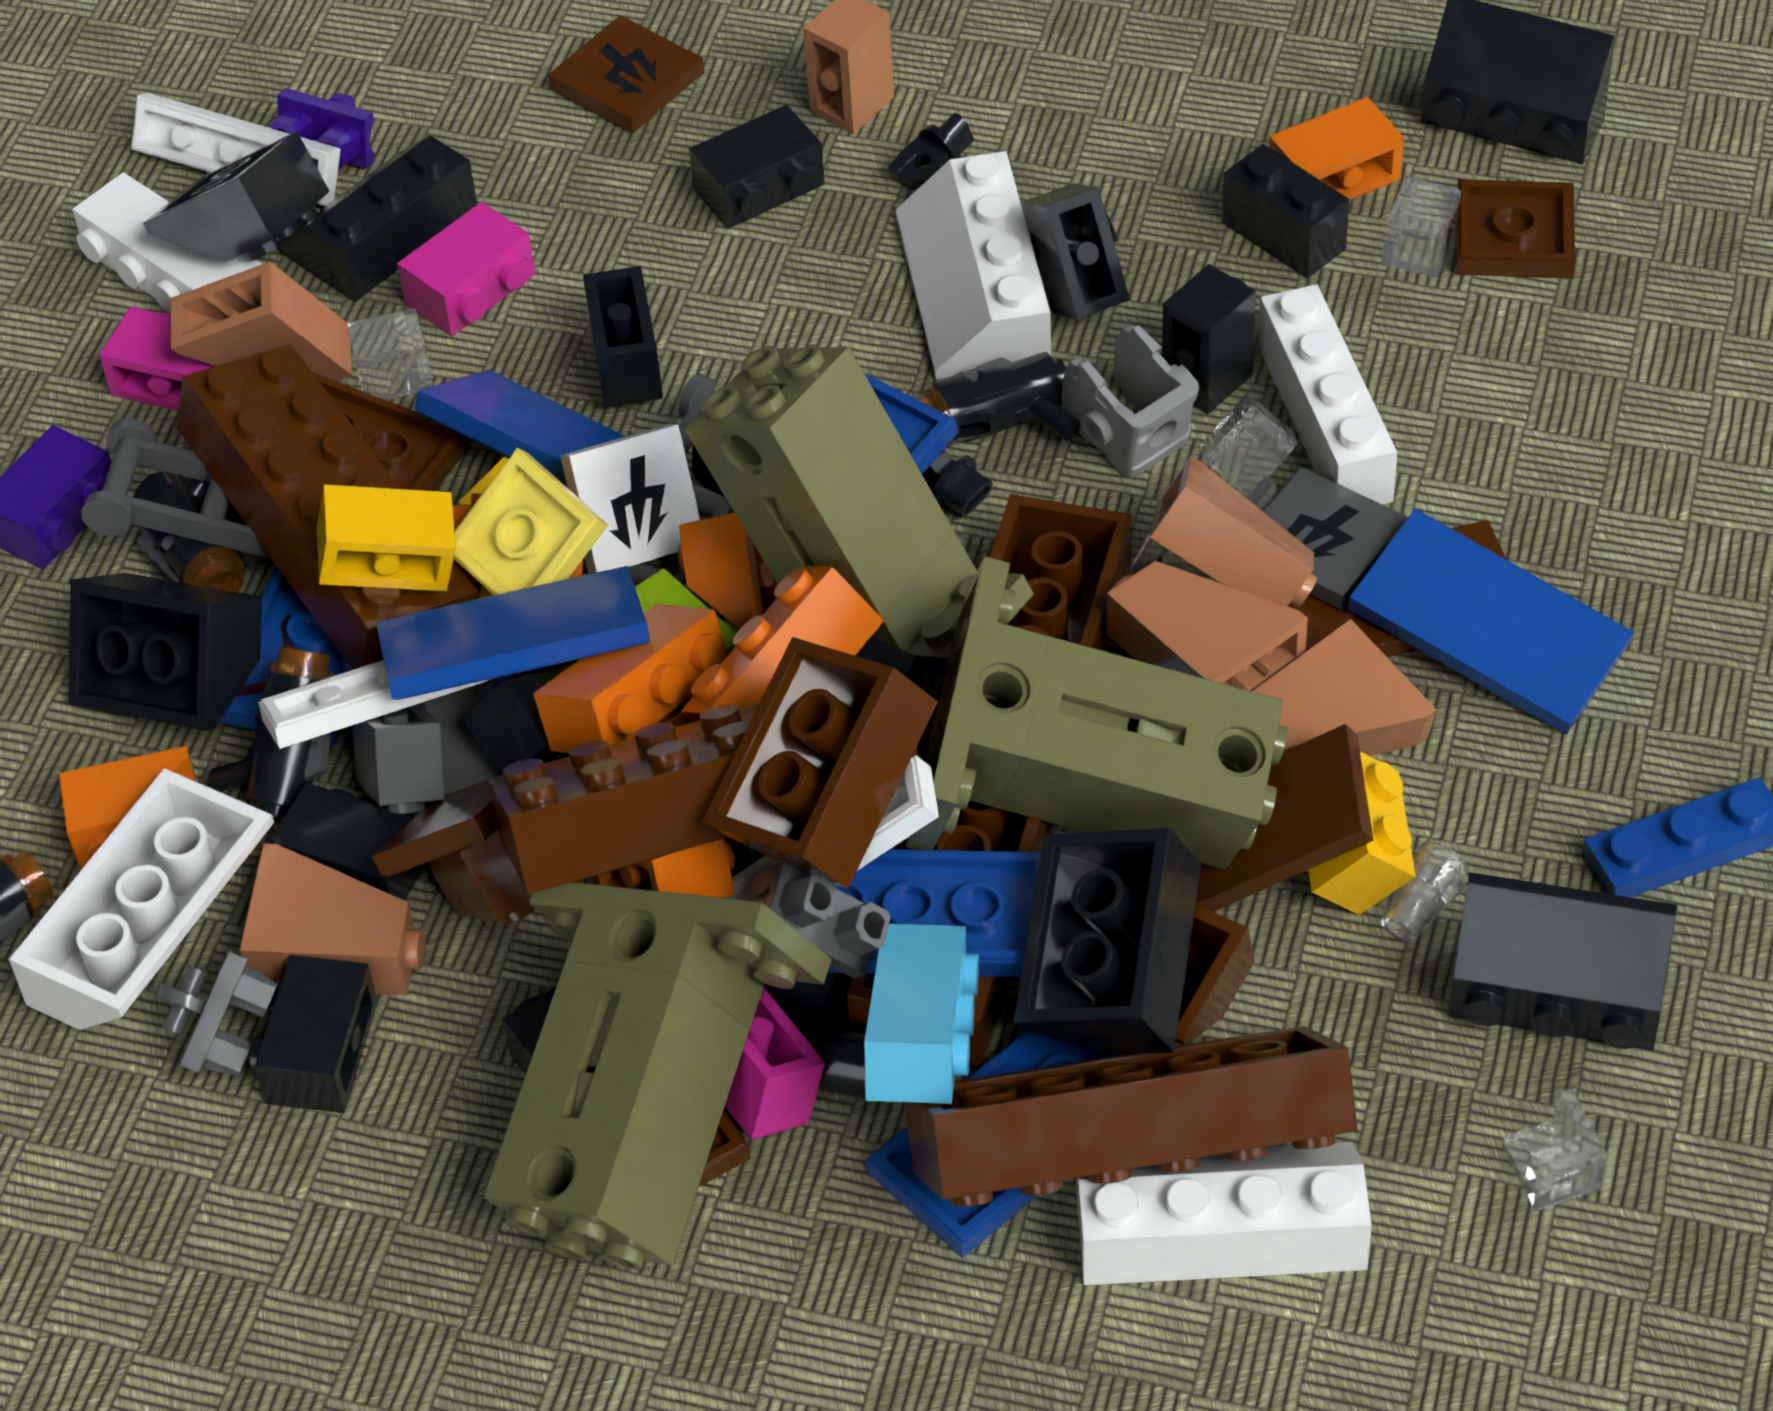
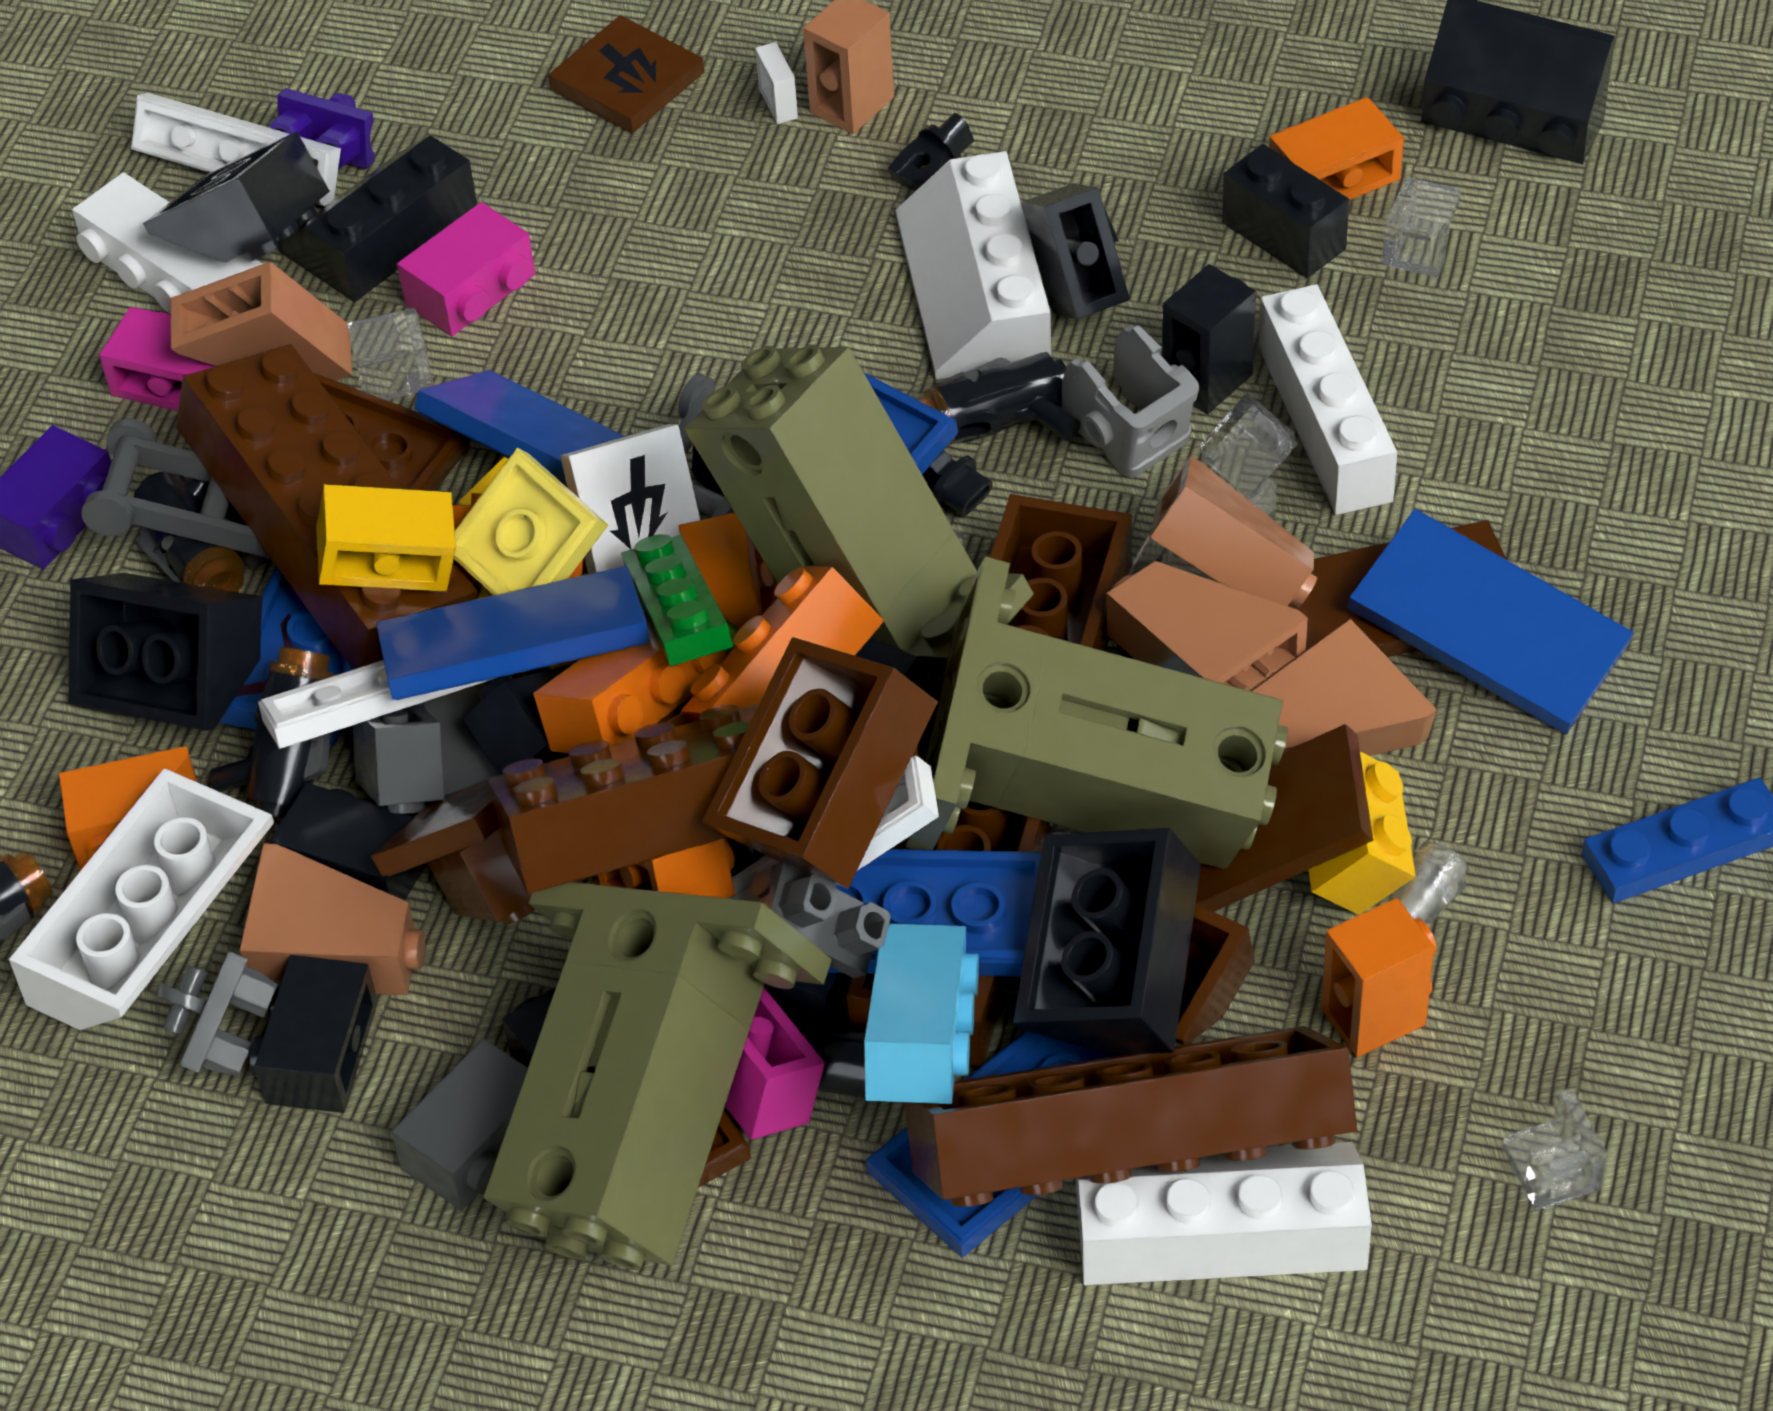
(460, 1125): none -> dark grey brick
(623, 336): black brick -> none
(676, 599): none -> green plate
(757, 166): black brick -> none
(776, 82): none -> white tile
(1340, 529): dark grey tile -> none
(1377, 976): none -> orange brick
(1515, 229): reddish brown tile -> none
(1562, 961): black slope -> none

